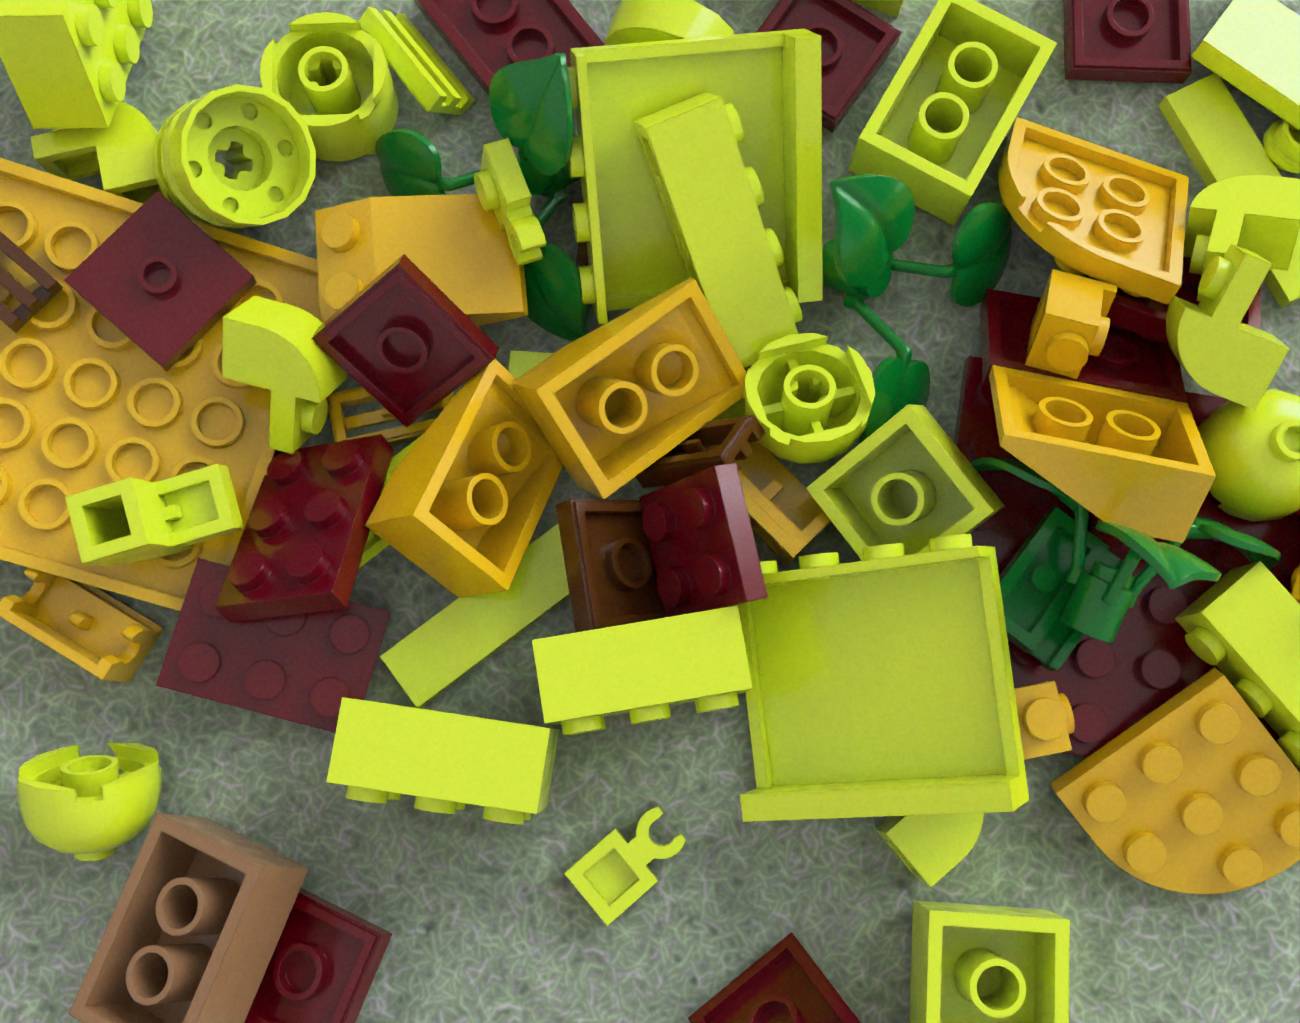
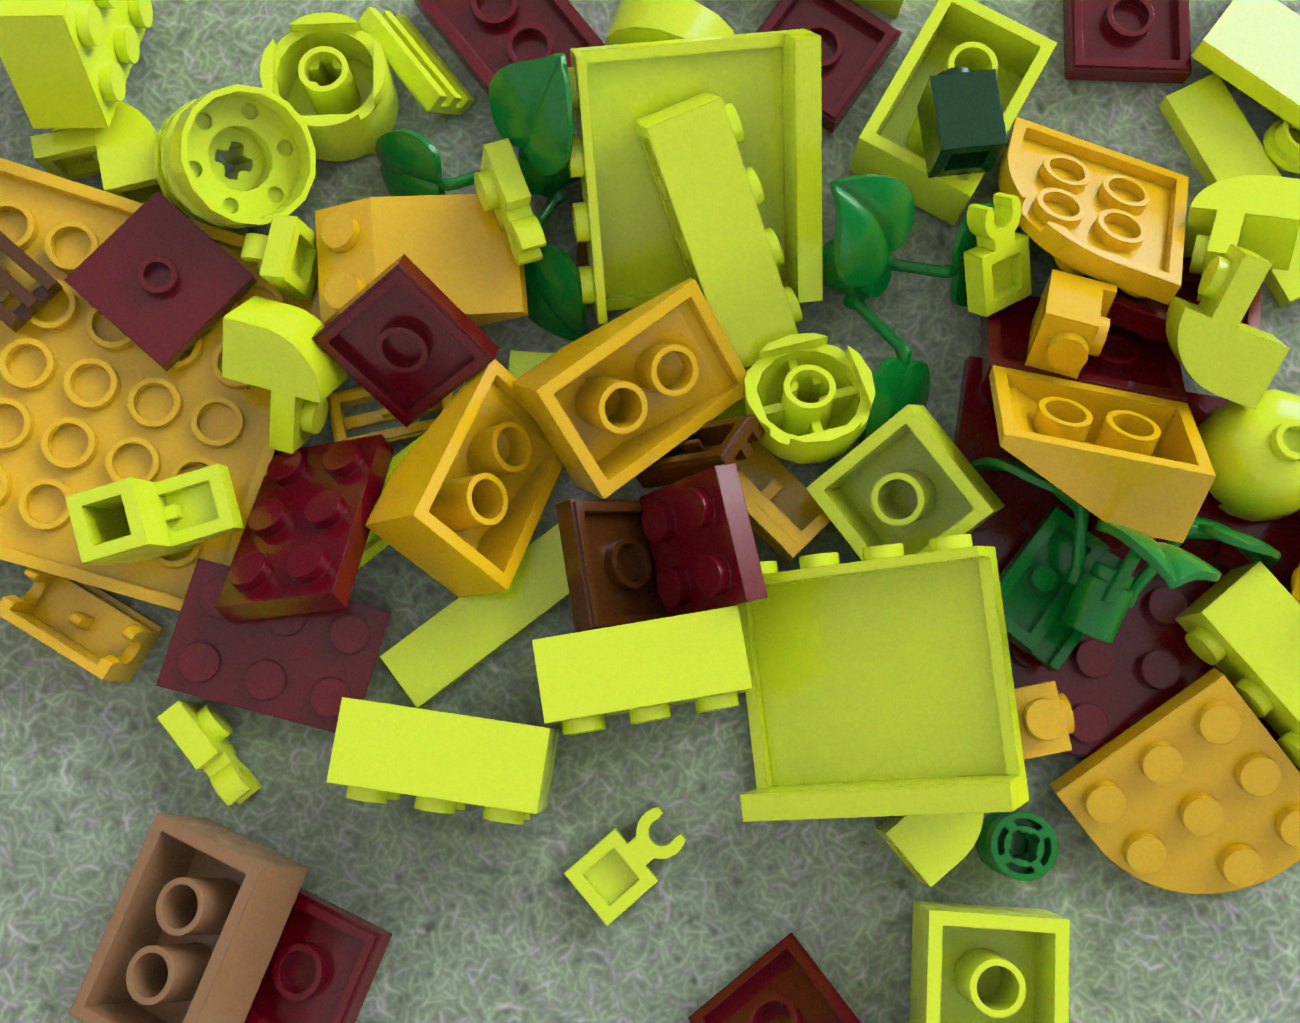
(84, 803): neon yellow cylinder -> none
(203, 739): none -> neon yellow plate
(285, 256): none -> neon yellow tile
(961, 122): none -> dark green brick
(1000, 263): none -> neon yellow plate
(1004, 844): none -> green wheel

